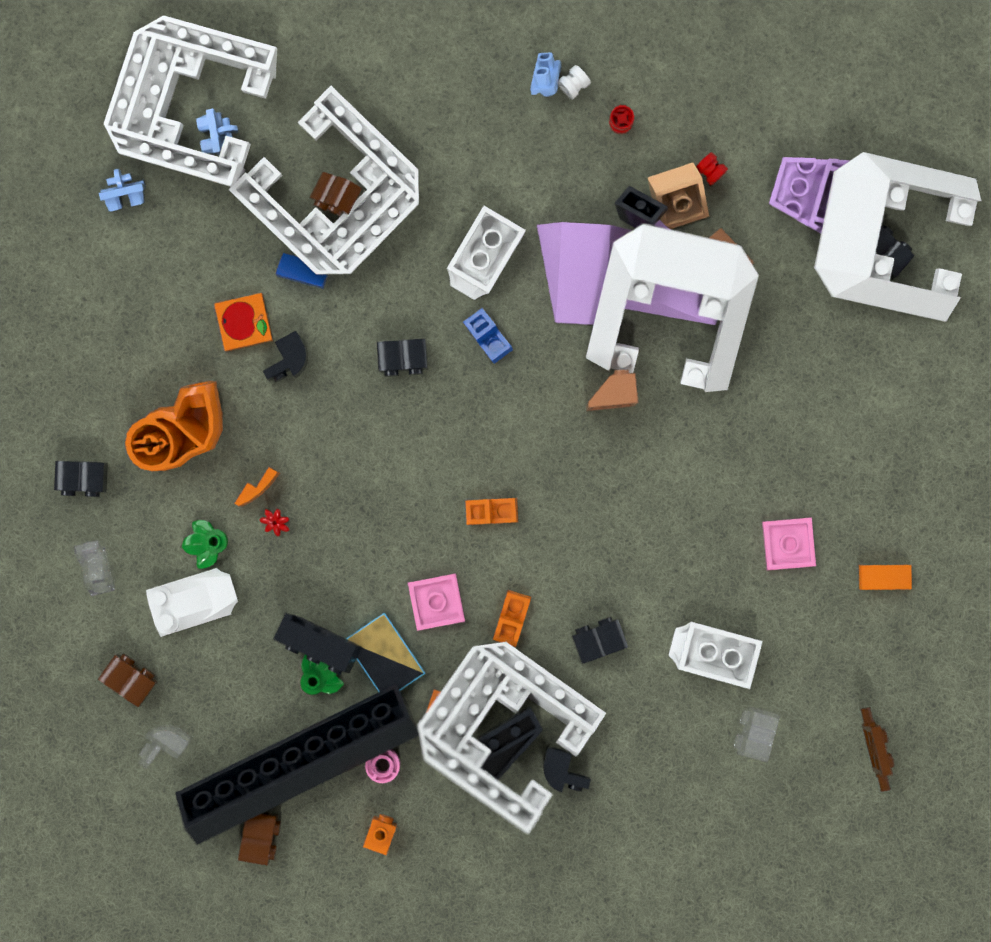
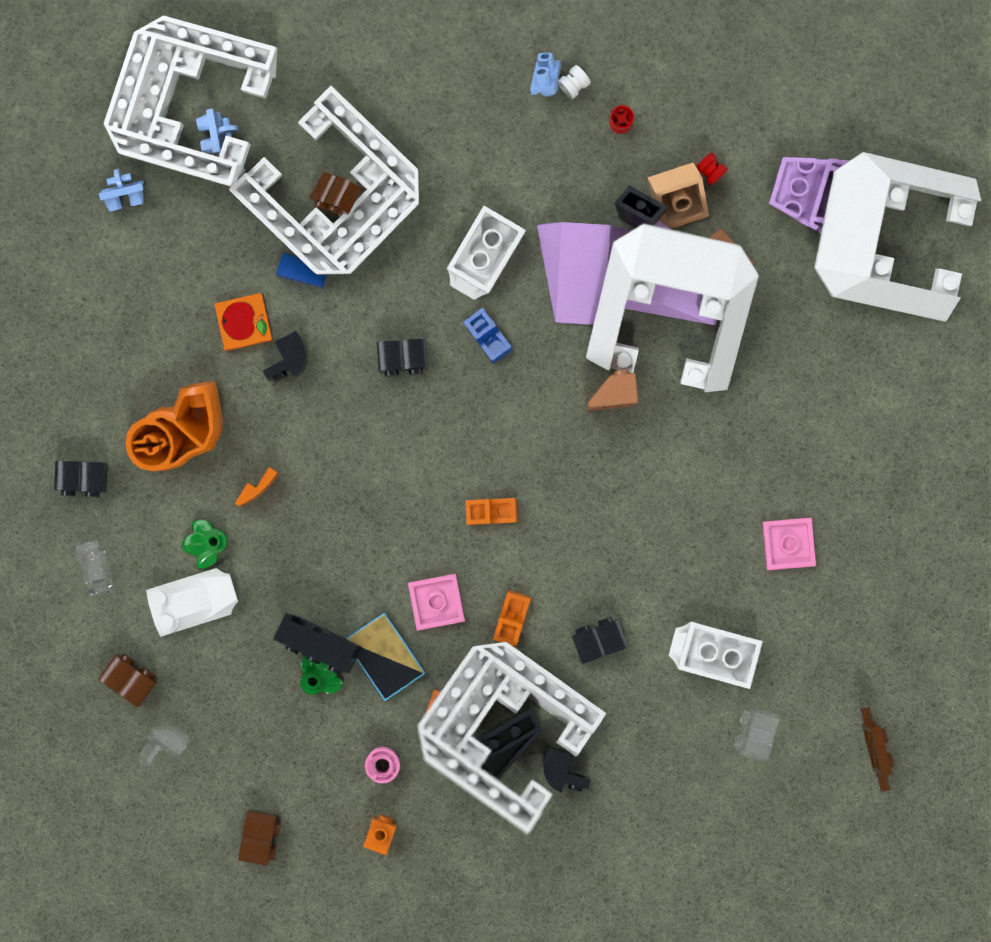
(275, 522): red plant -> none
(296, 764): black brick -> none
(885, 577): orange slope -> none
(890, 247): black brick -> none

